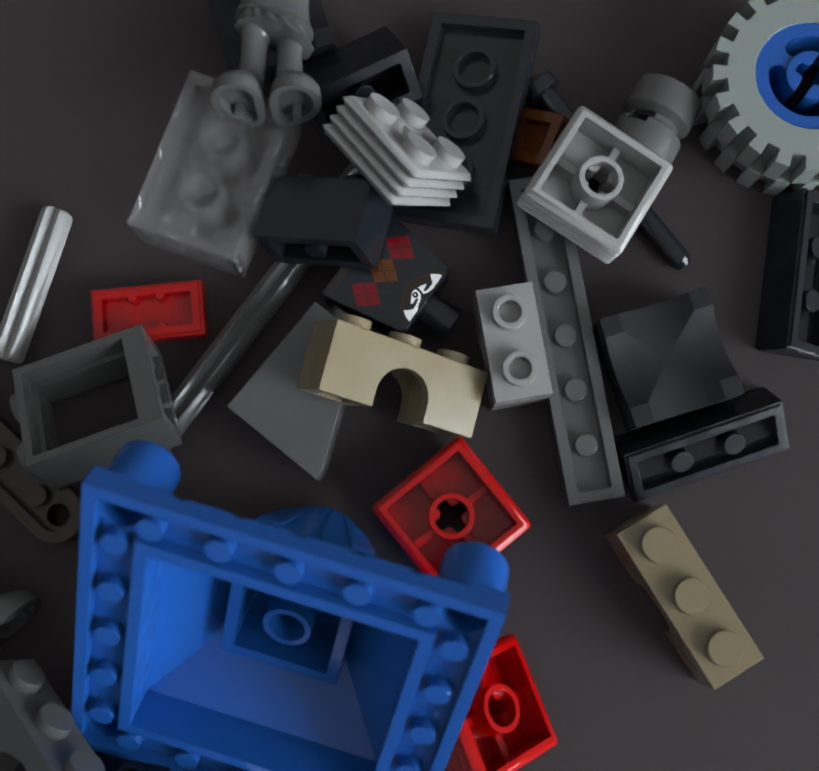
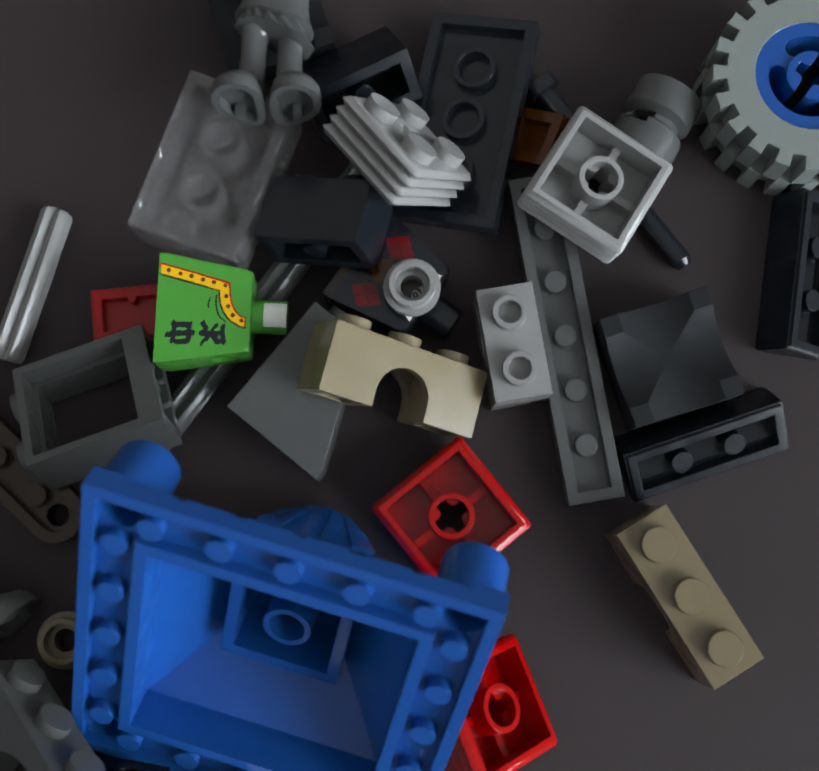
(49, 640): none -> dark tan plate
(209, 314): none -> bright green torso
(412, 270): none -> light grey plate

